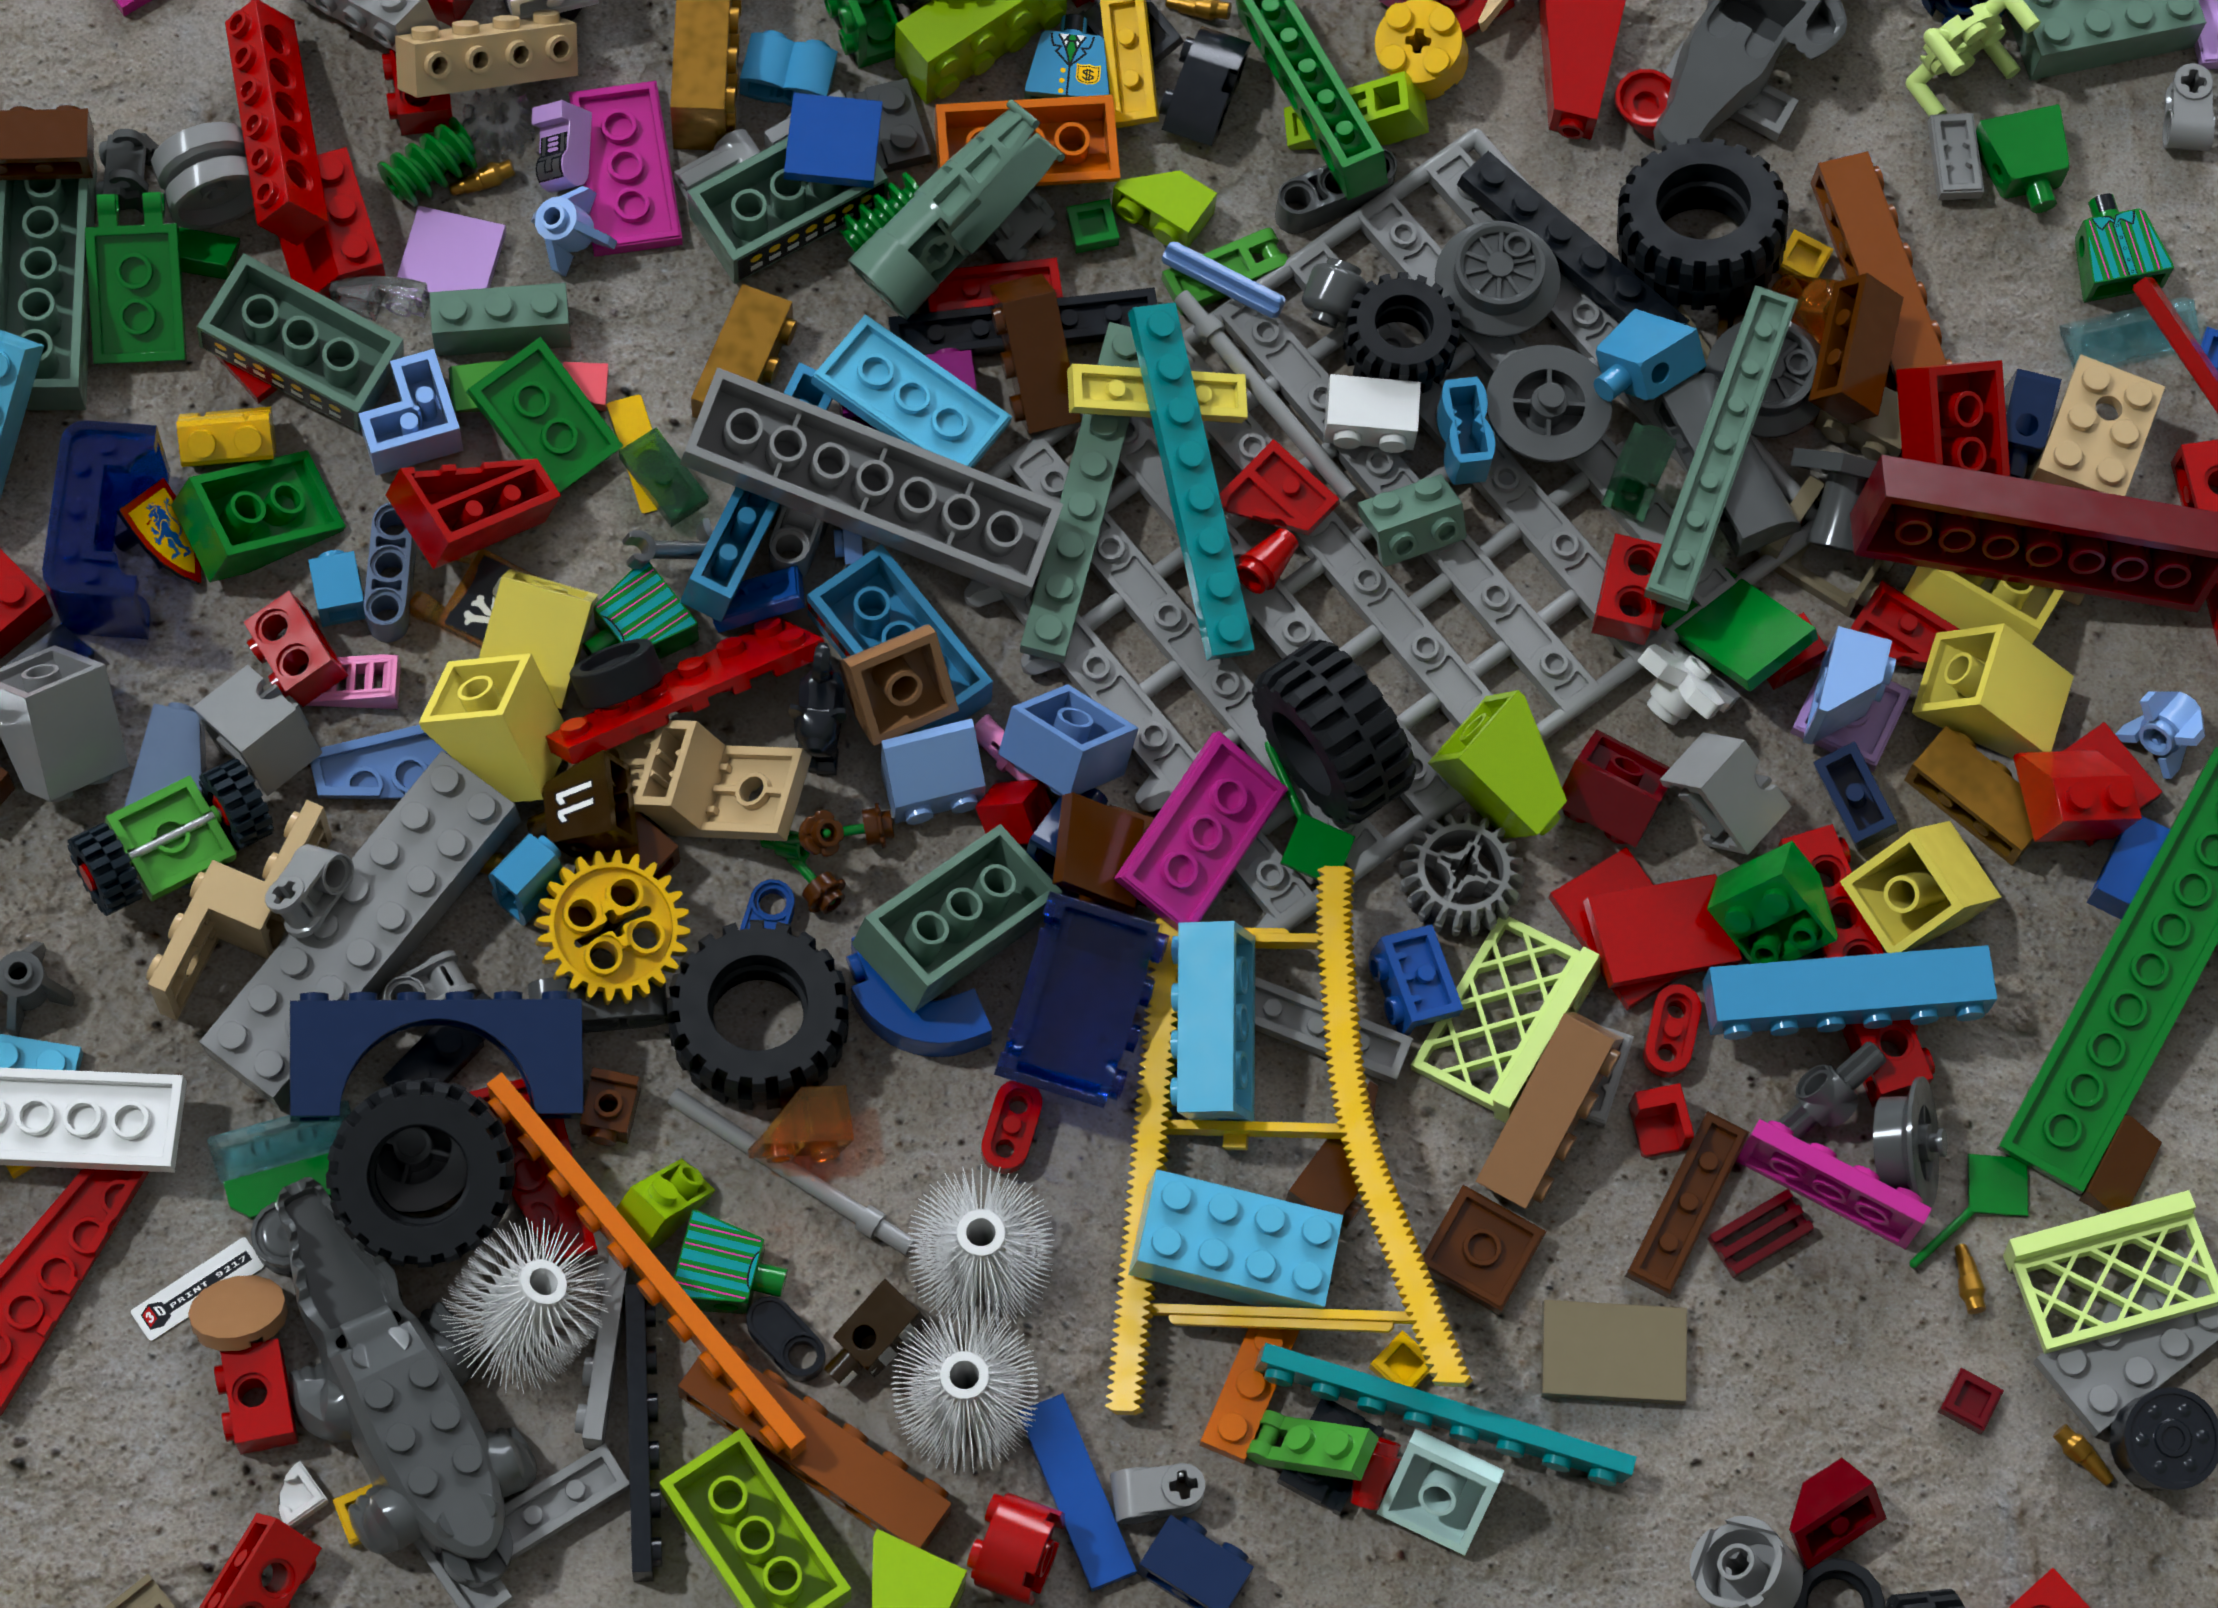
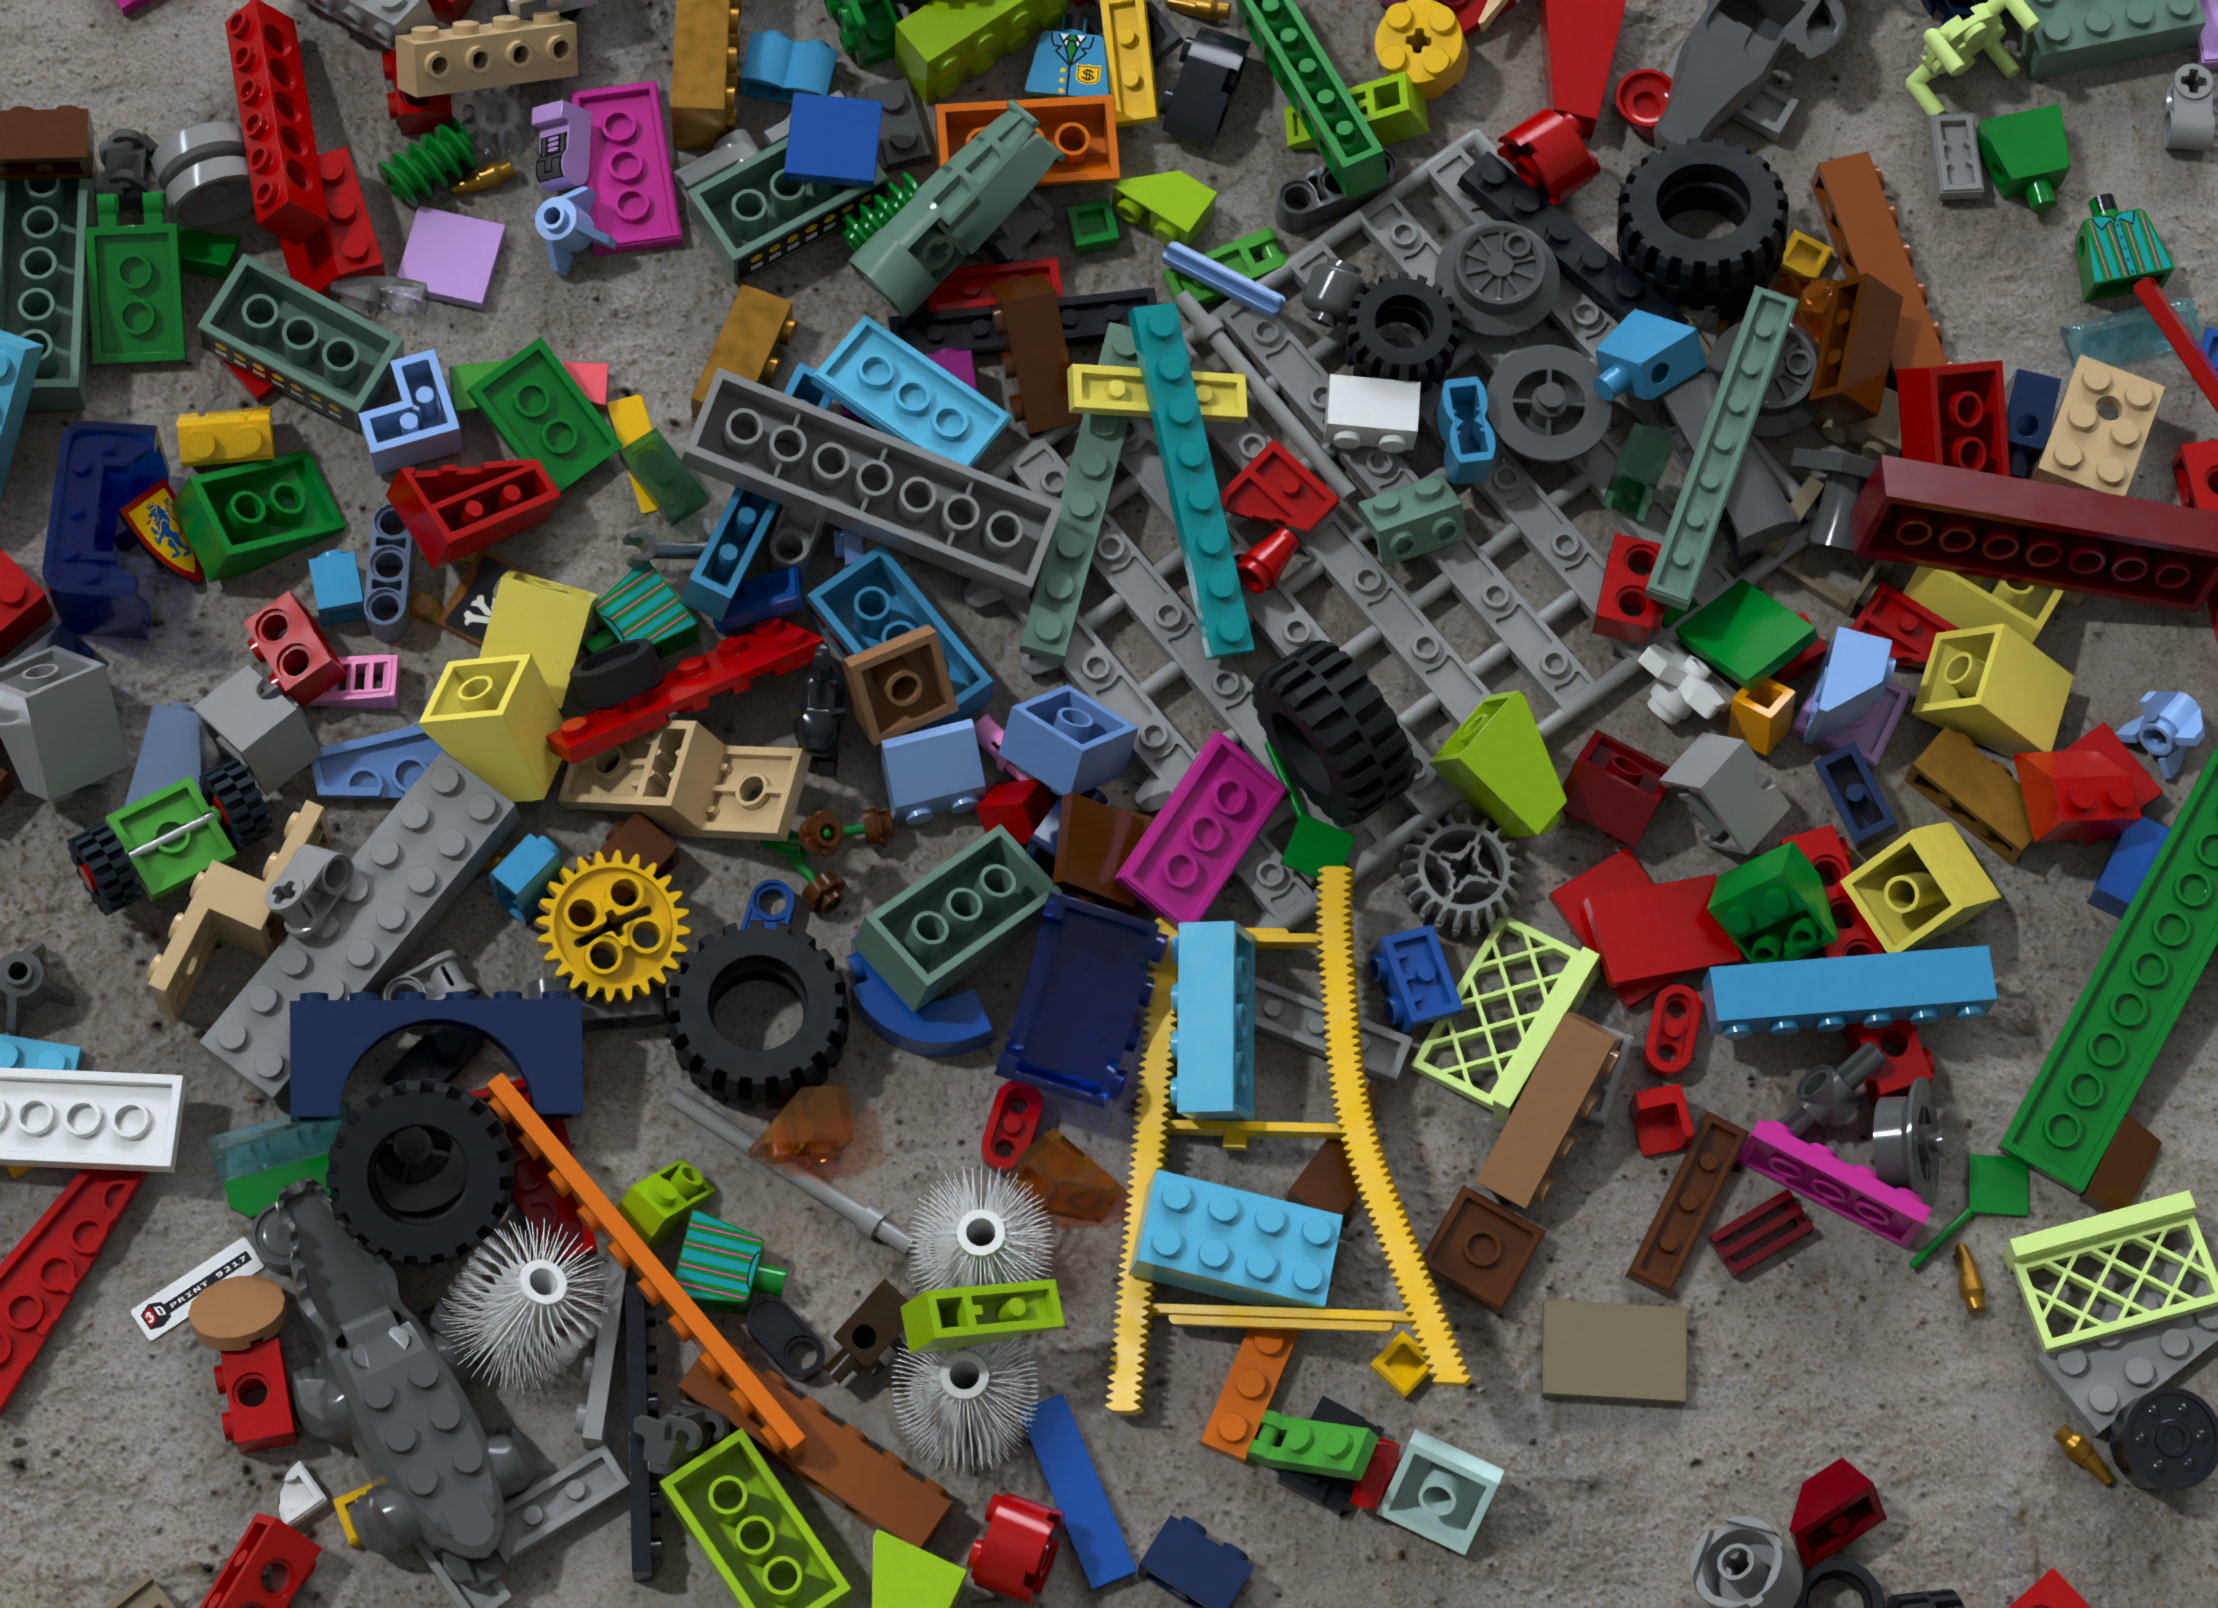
(499, 318): sand green brick -> none
(589, 808): dark brown torso -> none
(616, 1088): reddish brown brick -> none
(679, 1435): none -> dark grey piece
(980, 1315): none -> lime slope
(1064, 1179): none -> clear orange slope
(1146, 1492): light grey piece -> none
(1426, 1409): teal plate -> none
(1550, 155): none -> red brick
(1762, 715): none -> light orange brick
(1970, 1401): dark red tile -> none

